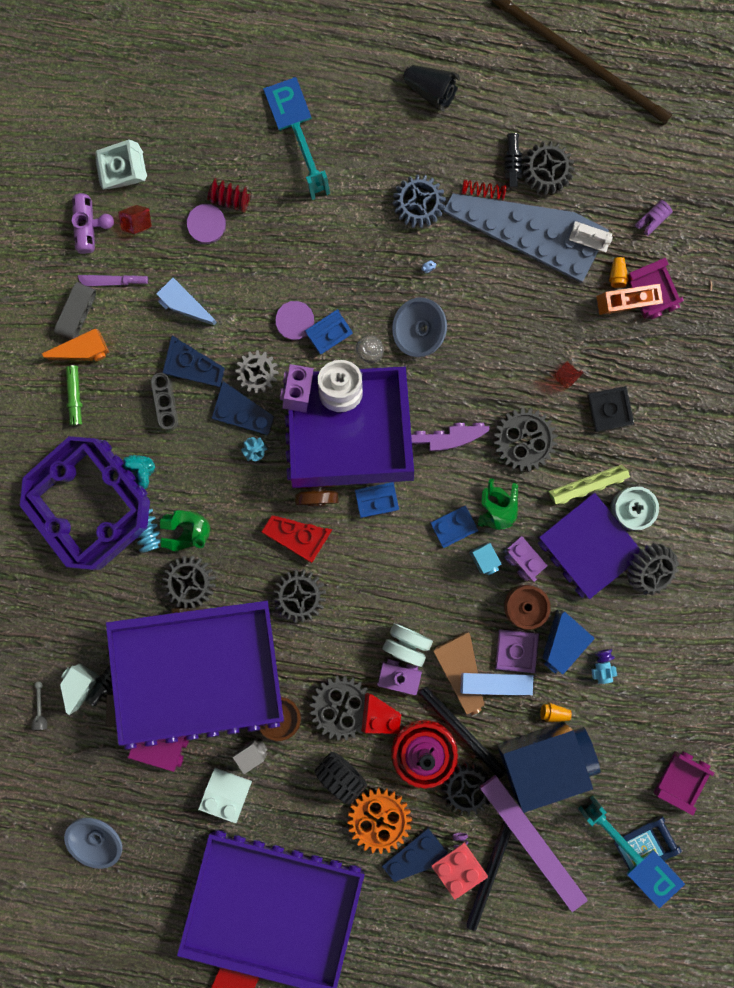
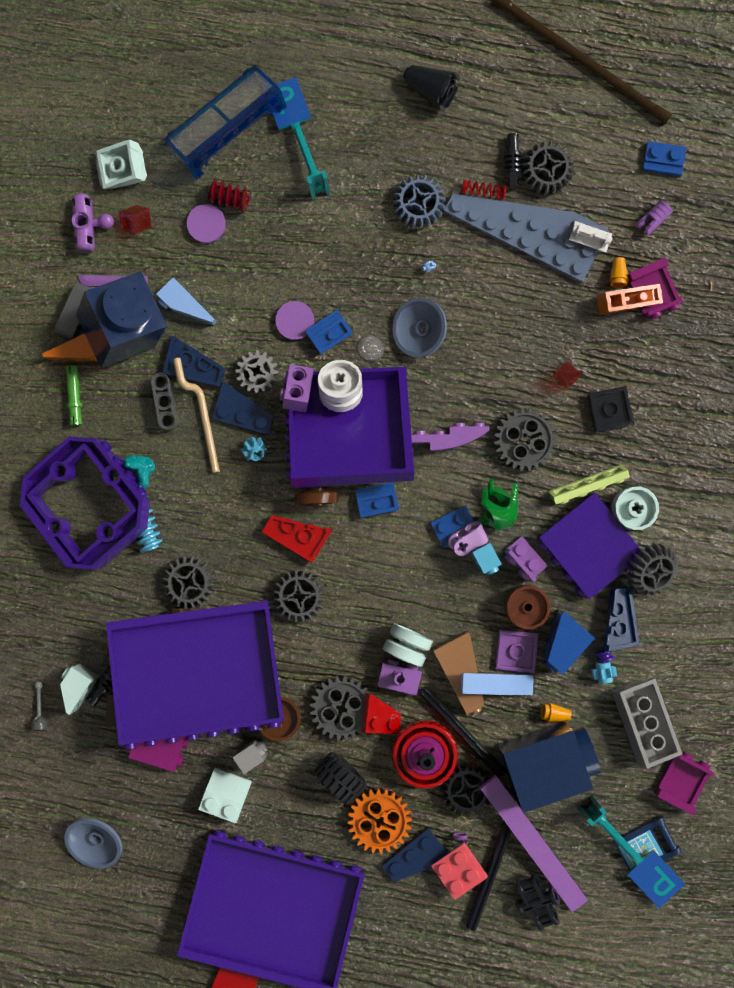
(102, 313): none -> dark blue container
(195, 530): green piece -> none
(203, 413): none -> tan piece
(224, 119): none -> windscreen
(469, 538): none -> lavender piece
(537, 902): none -> black axle
(621, 621): none -> dark blue wing
(647, 723): none -> light grey slope
(664, 158): none -> blue plate

